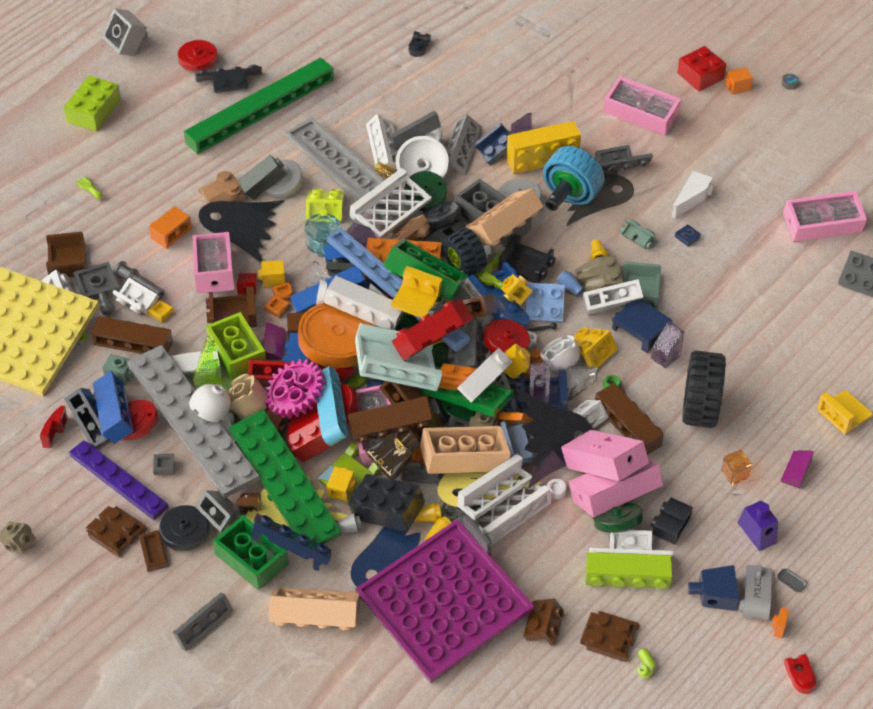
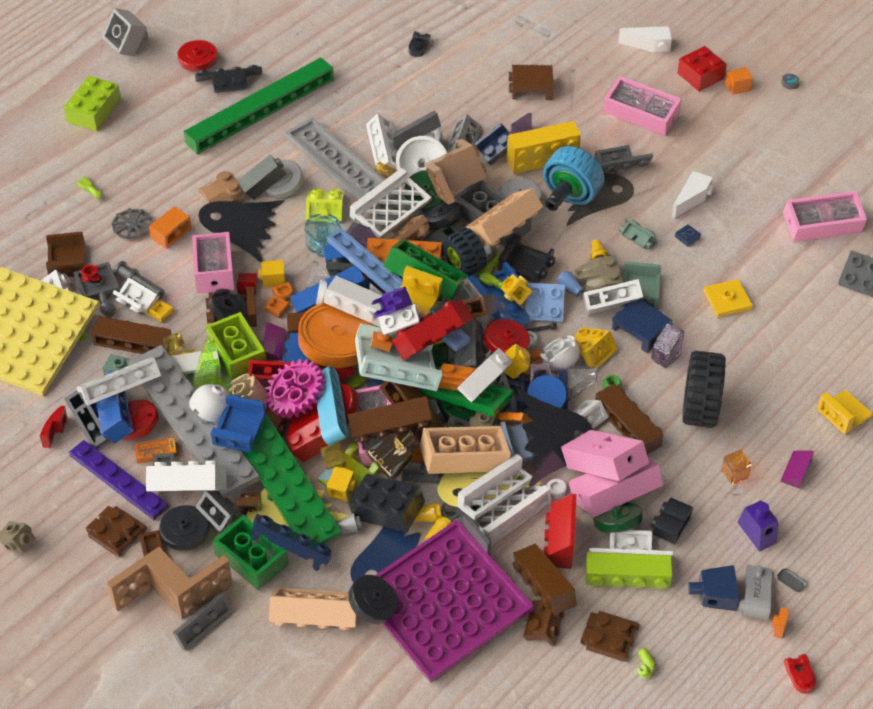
(90, 273): none -> red plate
(119, 381): none -> white fence
(132, 223): none -> dark grey wheel
(146, 450): none -> orange tile
(170, 583): none -> medium nougat bracket
(175, 345): none -> clear yellow panel
(188, 477): none -> white brick
(223, 297): none -> black plate
(239, 424): none -> blue panel
(333, 456): none -> clear yellow panel
(373, 599): none -> black wheel
(381, 341): none -> orange plate
(392, 302): none -> dark purple hinge
(400, 319): none -> white bracket
(455, 170): none -> medium nougat bracket
(531, 79): none -> reddish brown panel
(544, 579): none -> reddish brown brick
(549, 390): none -> blue tile
(561, 532): none -> slope
(647, 38): none -> white slope
(727, 298): none -> yellow plate

